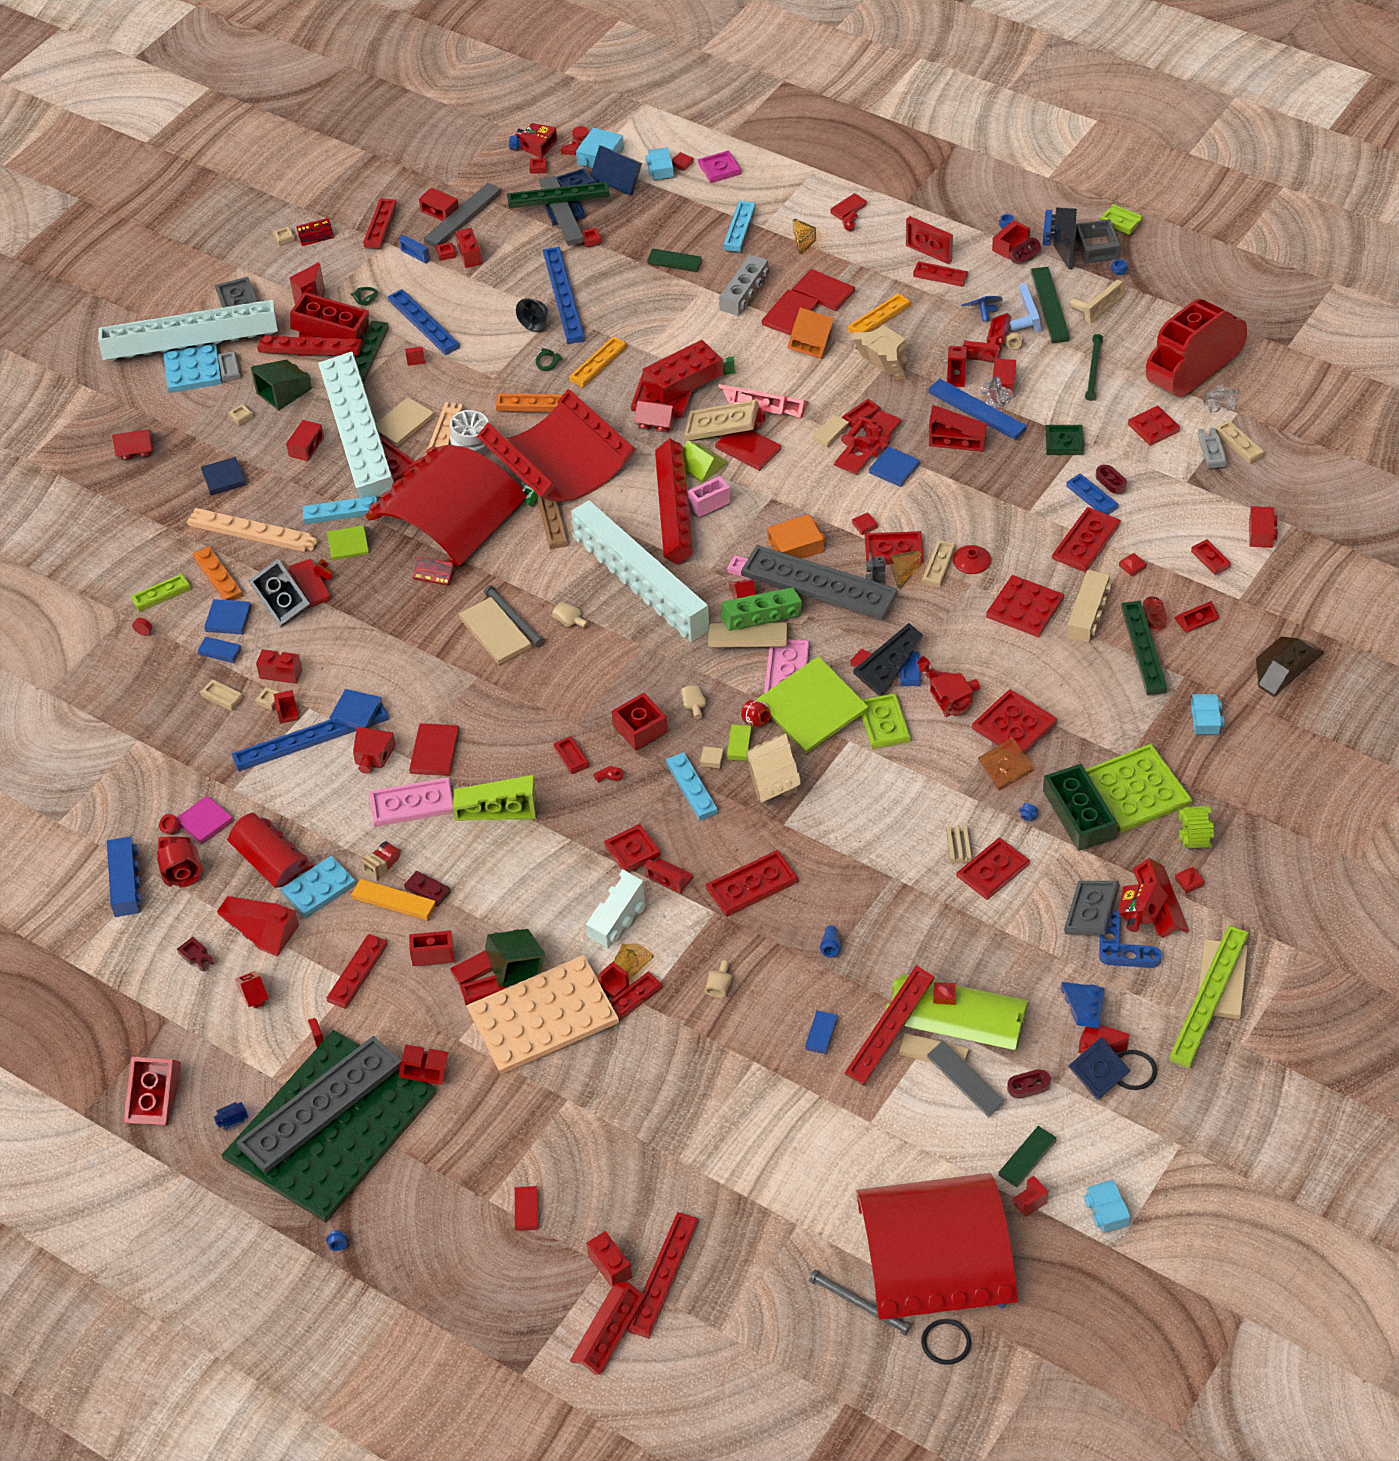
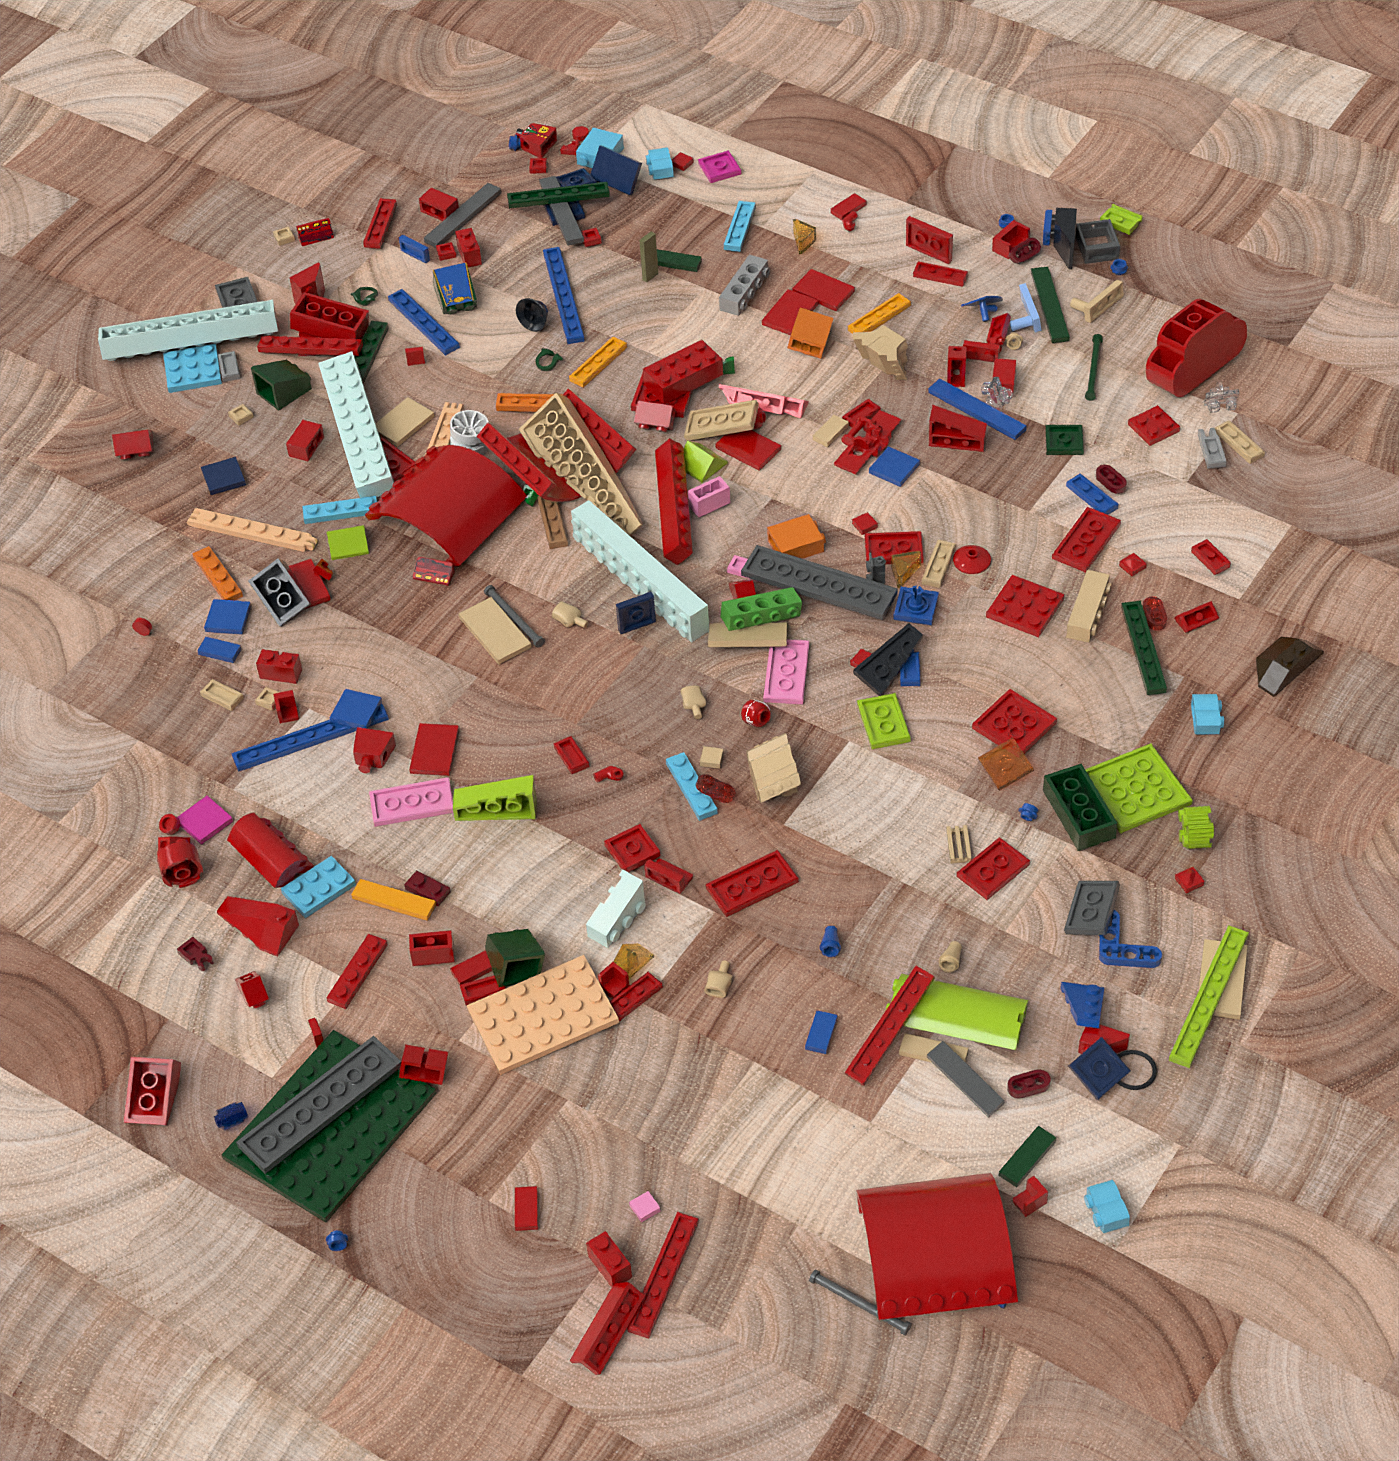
(123, 876): blue brick -> none
(160, 592): lime tile -> none
(380, 860): leg -> none
(454, 288): none -> slope
(569, 447): none -> tan wedge
(635, 612): none -> dark blue tile
(639, 721): red brick -> none
(644, 1206): none -> bright pink tile
(648, 254): none -> olive tile
(715, 788): none -> clear red plate
(739, 742): lime tile -> none
(813, 704): lime tile -> none
(916, 605): none -> blue plate
(942, 1361): black tyre -> none
(944, 993): red tile -> none
(949, 690): red torso -> none
(950, 959): none -> tan cone
(1141, 904): red torso -> none
(1170, 915): red panel -> none
(1262, 527): red brick -> none

